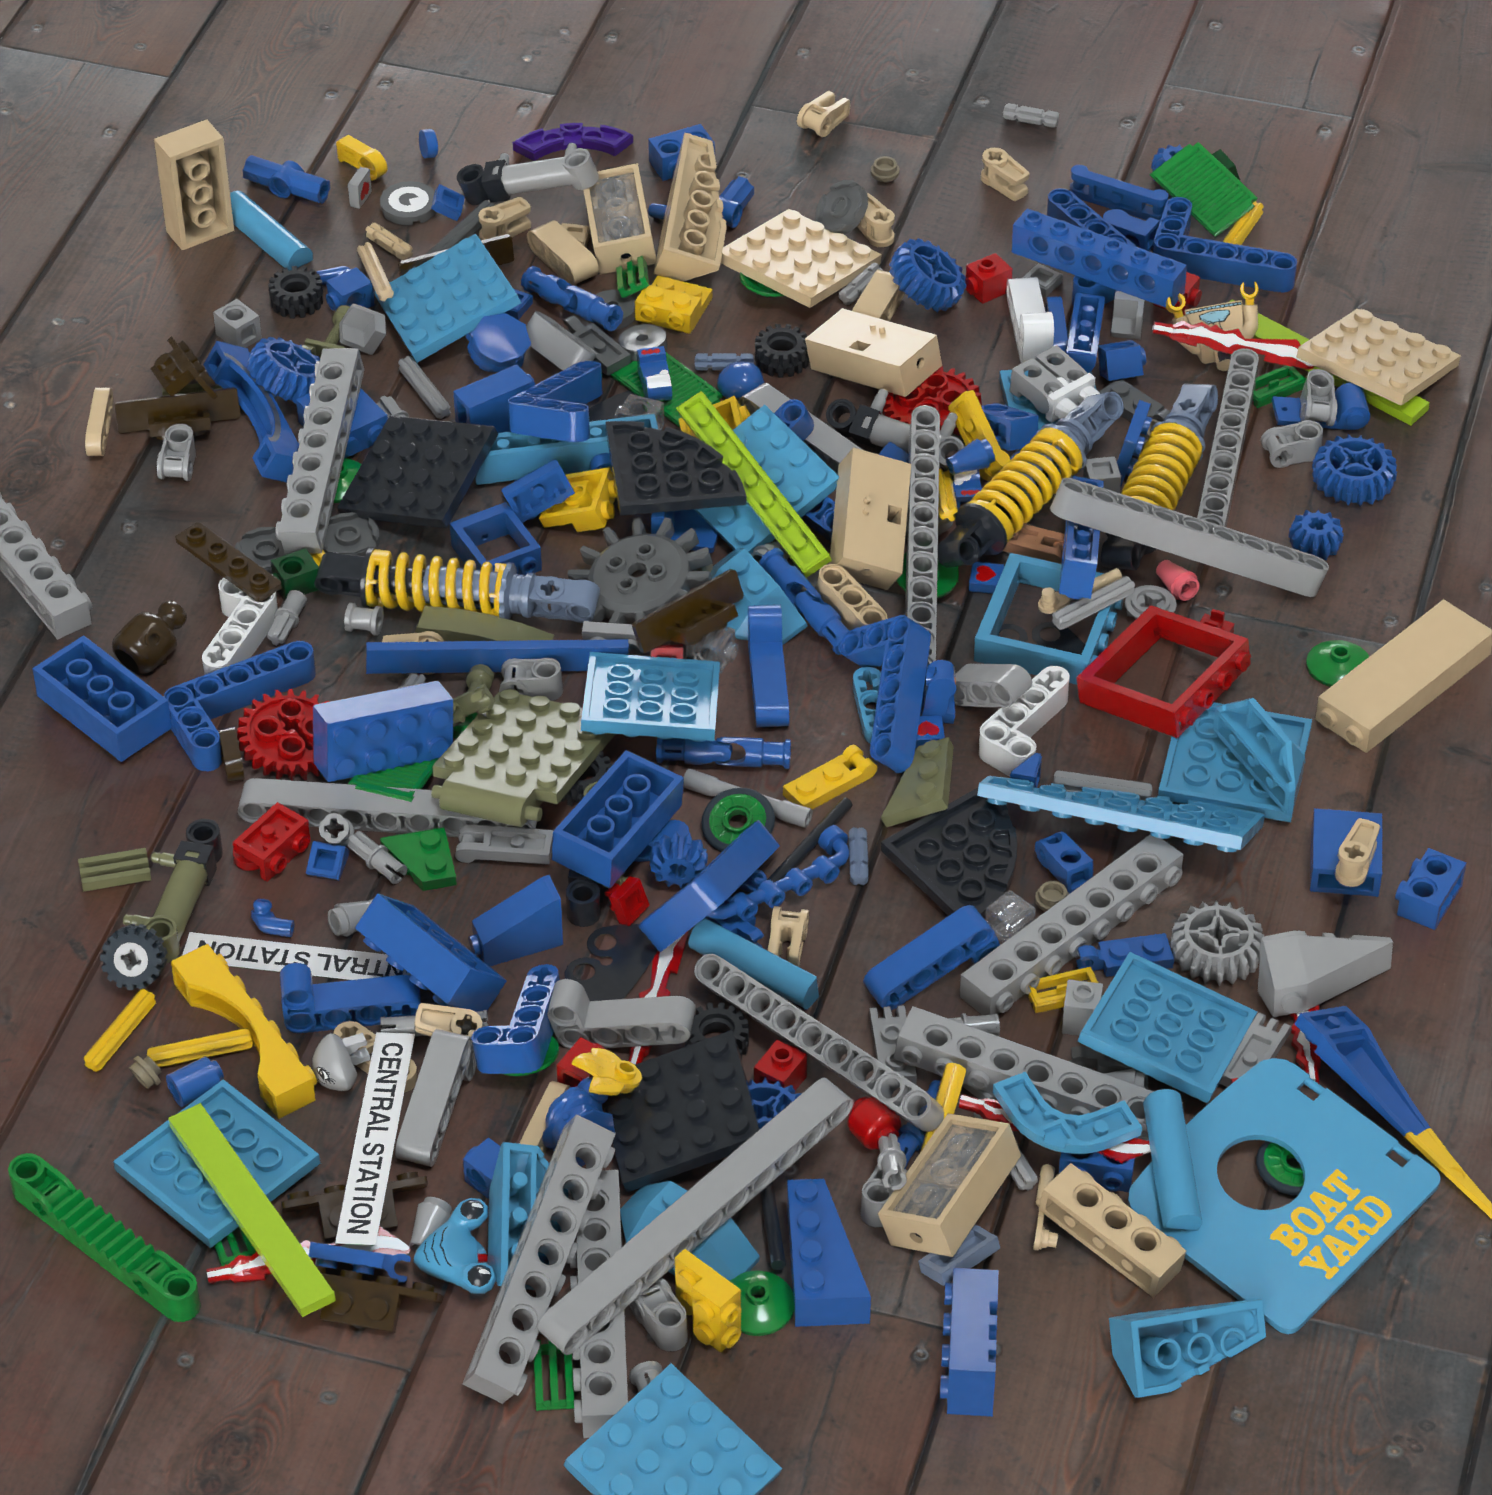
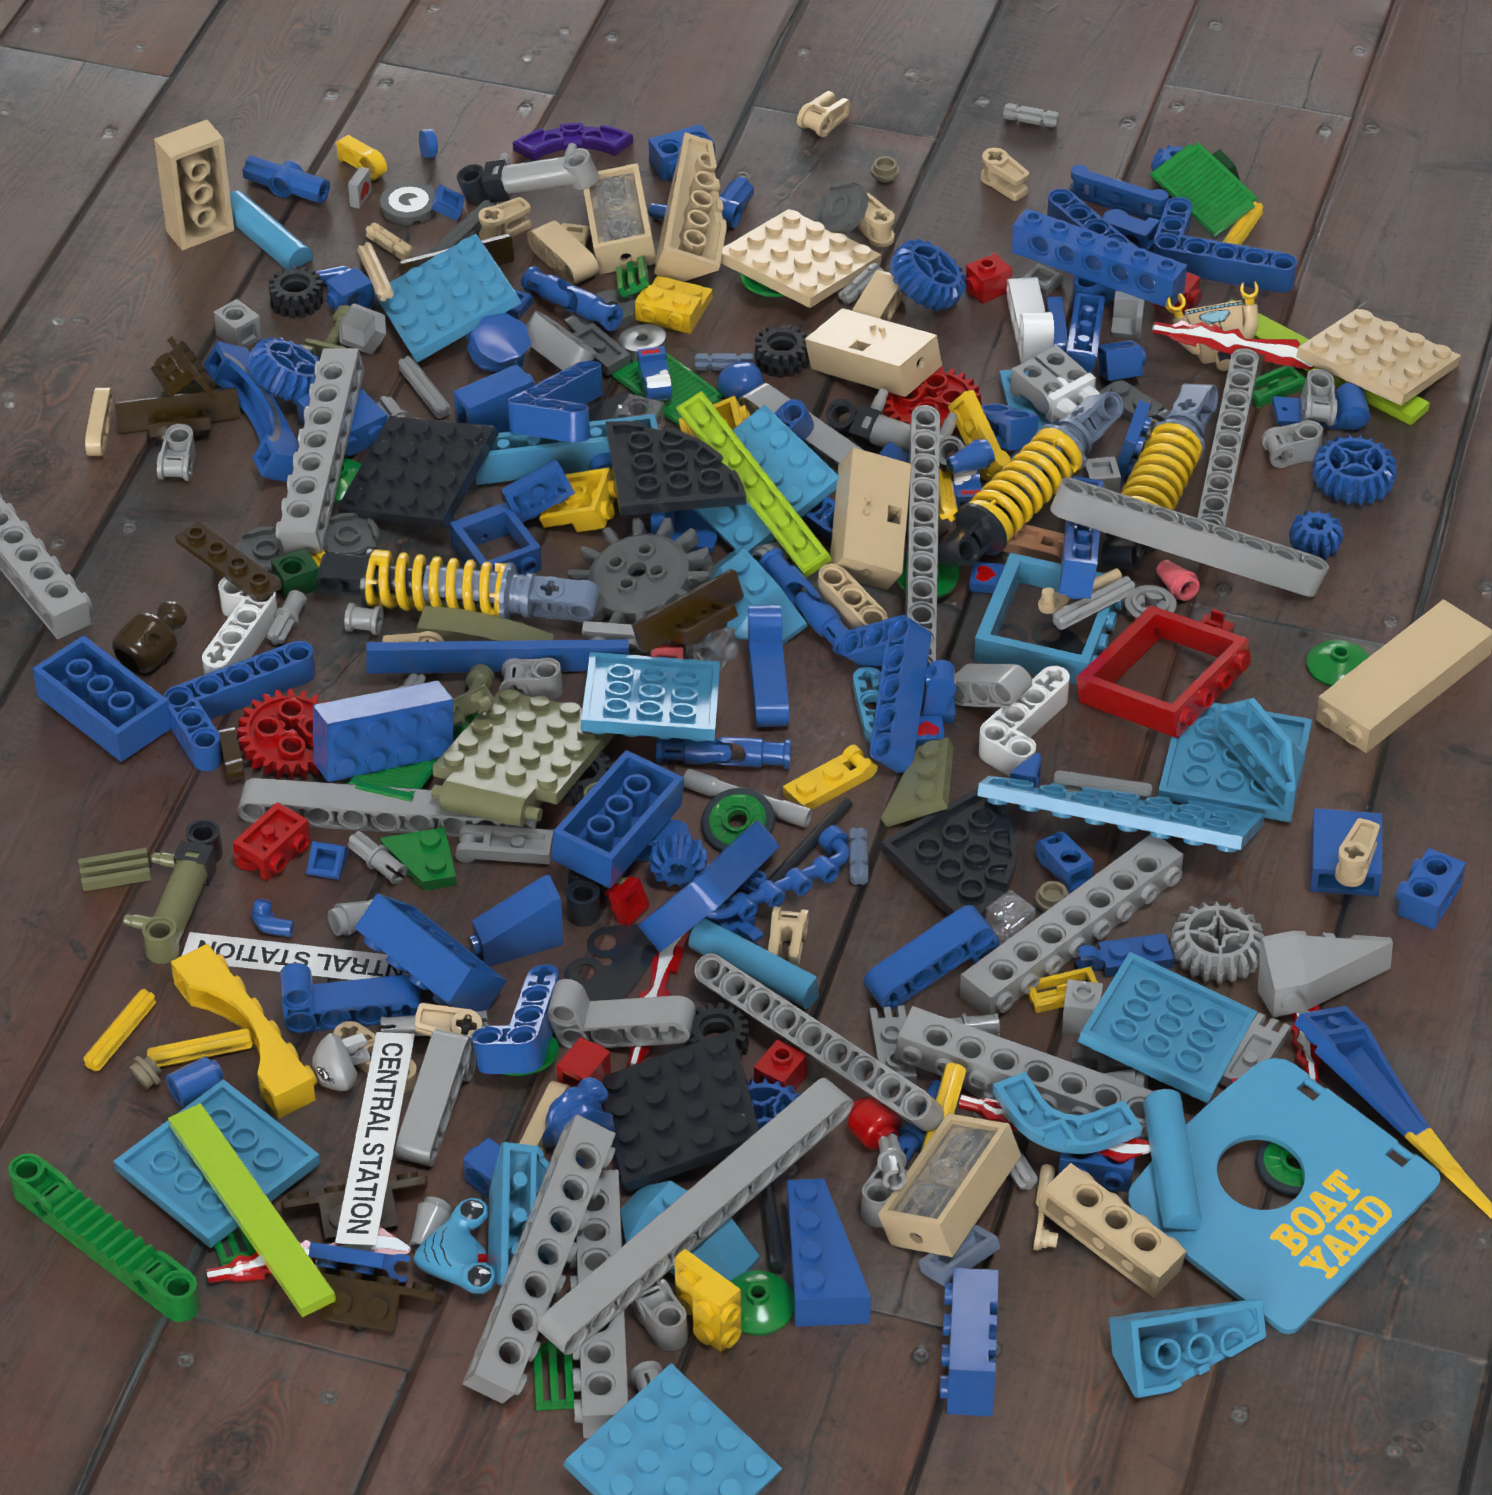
(139, 945): black wheel -> none
(329, 823): light grey bush -> none
(609, 1072): yellow plate -> none

